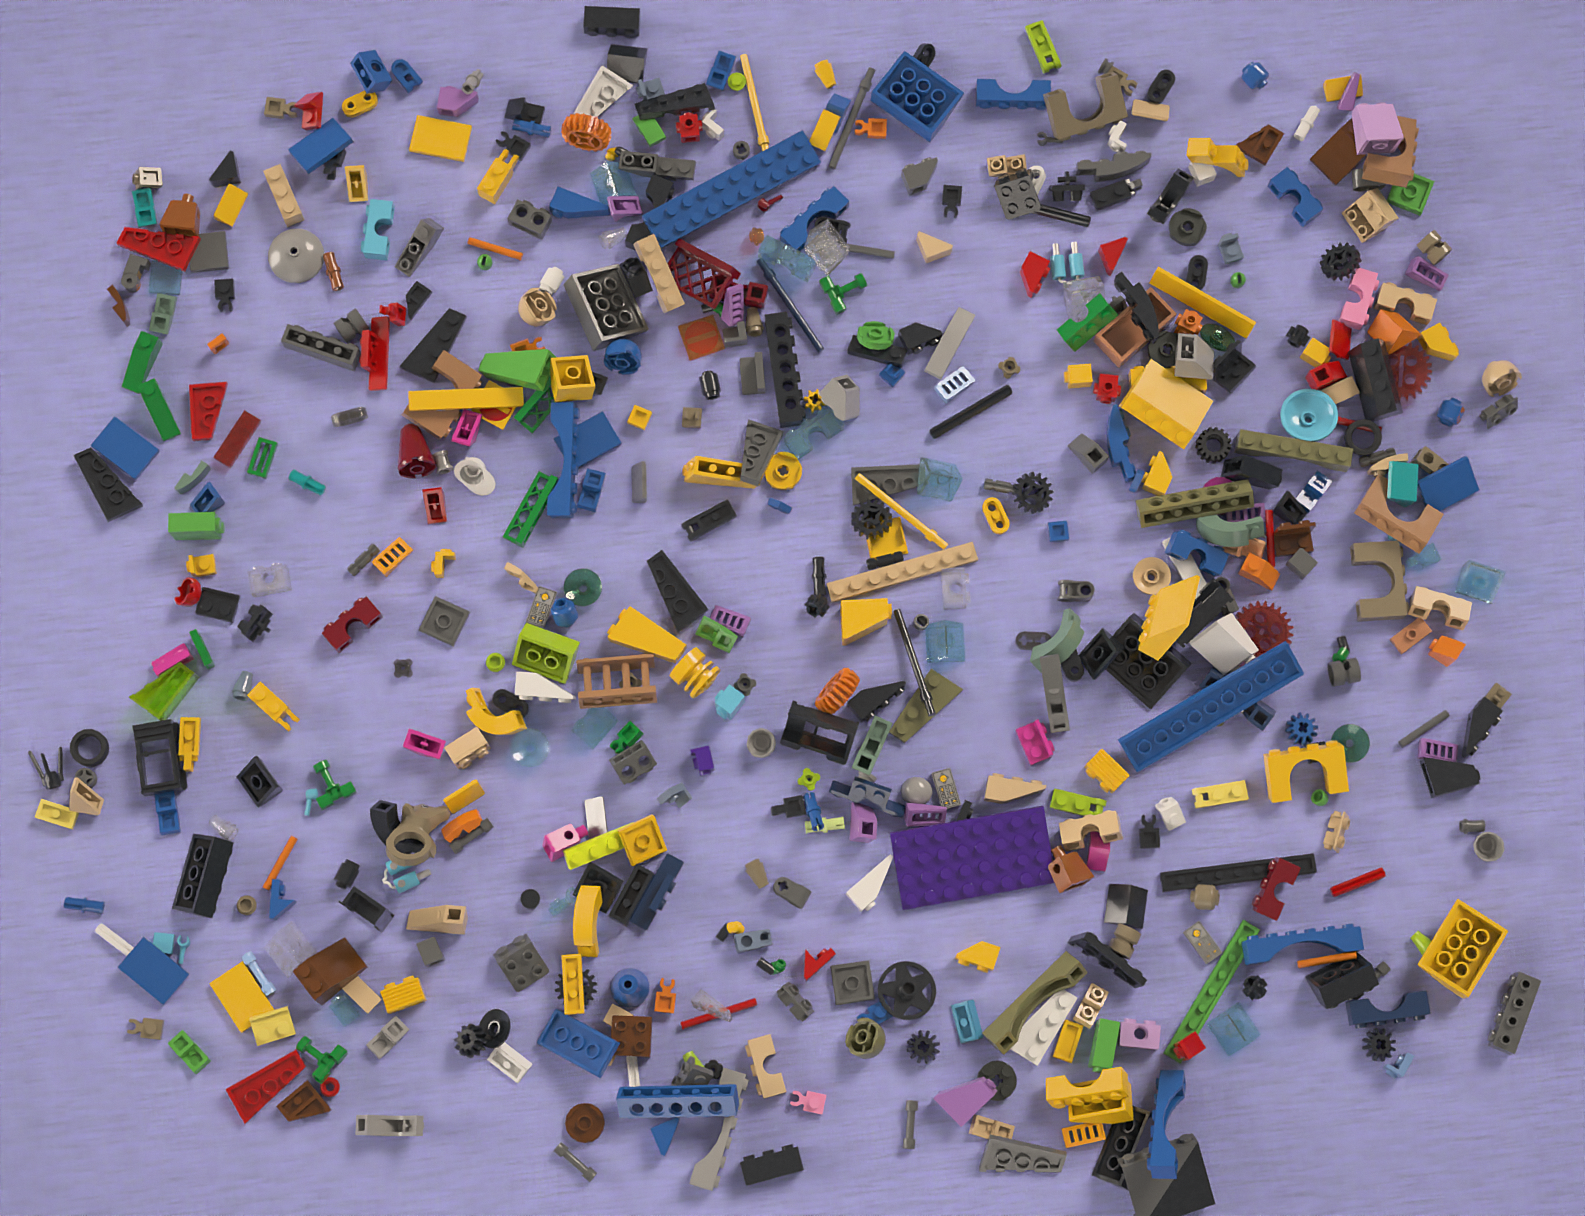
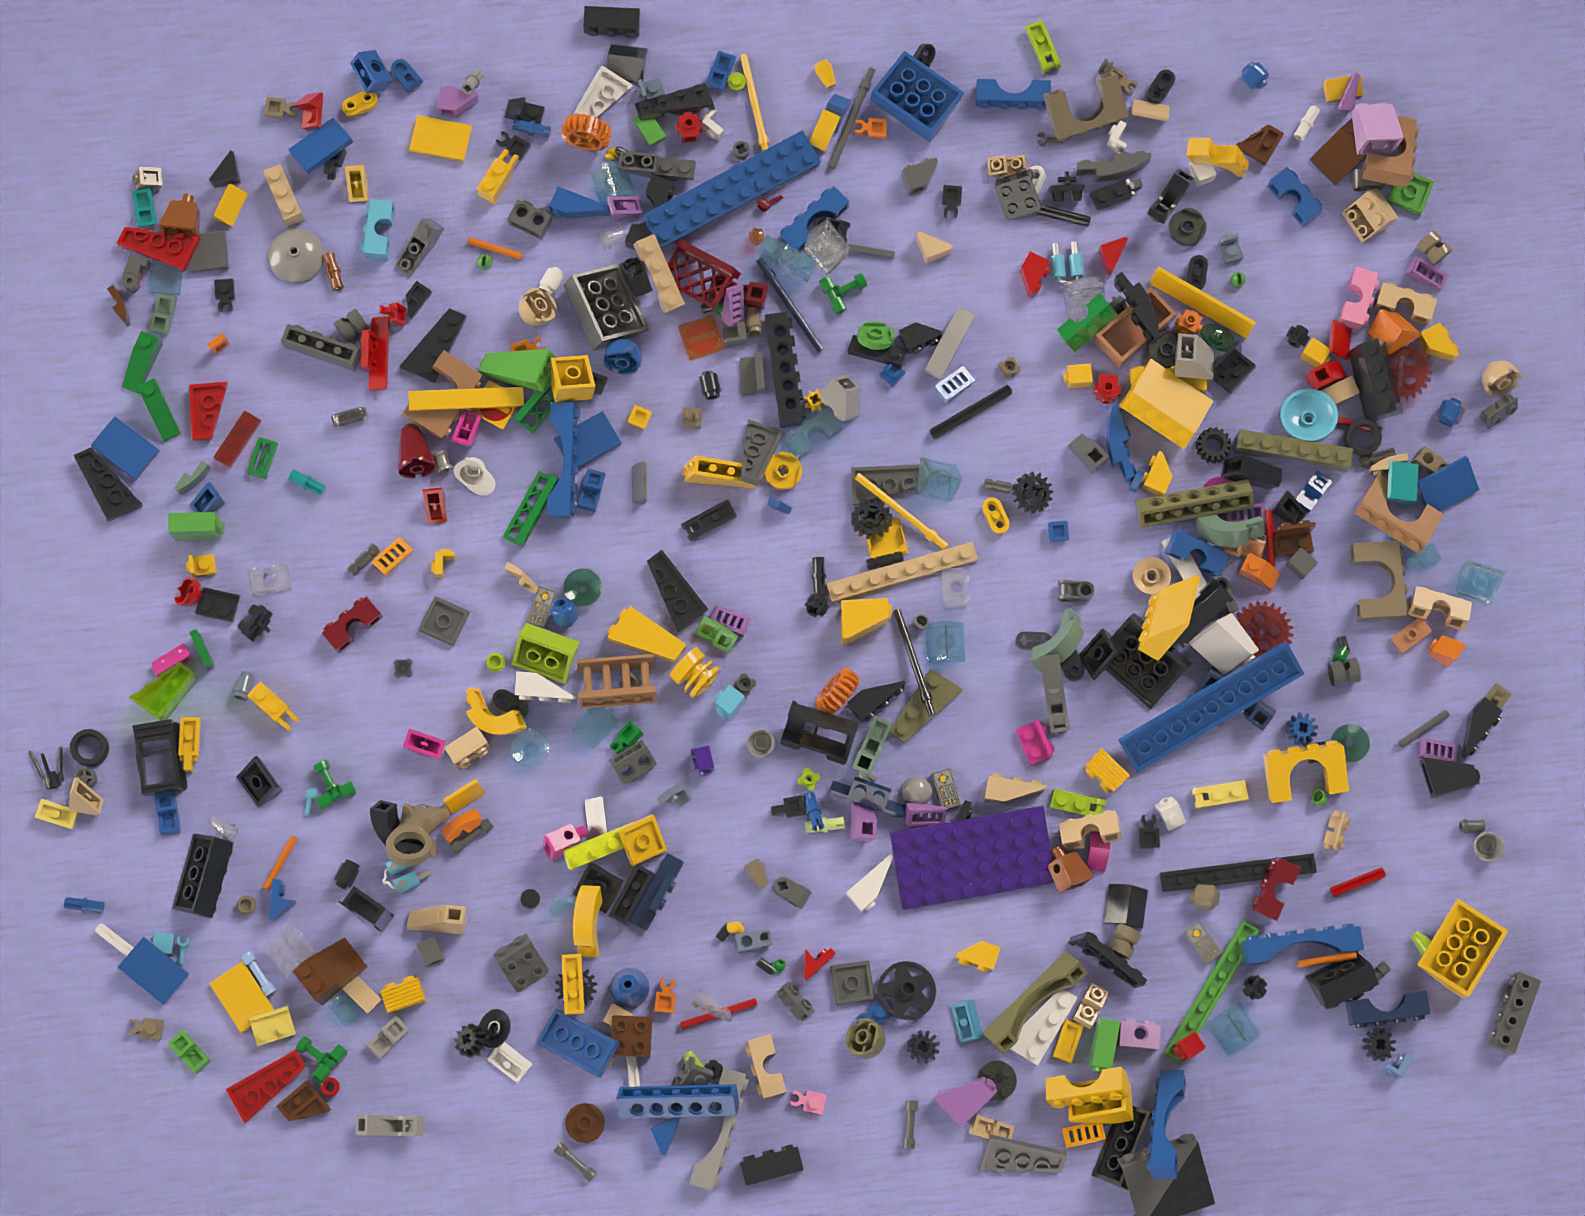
(1340, 261): black gear -> none

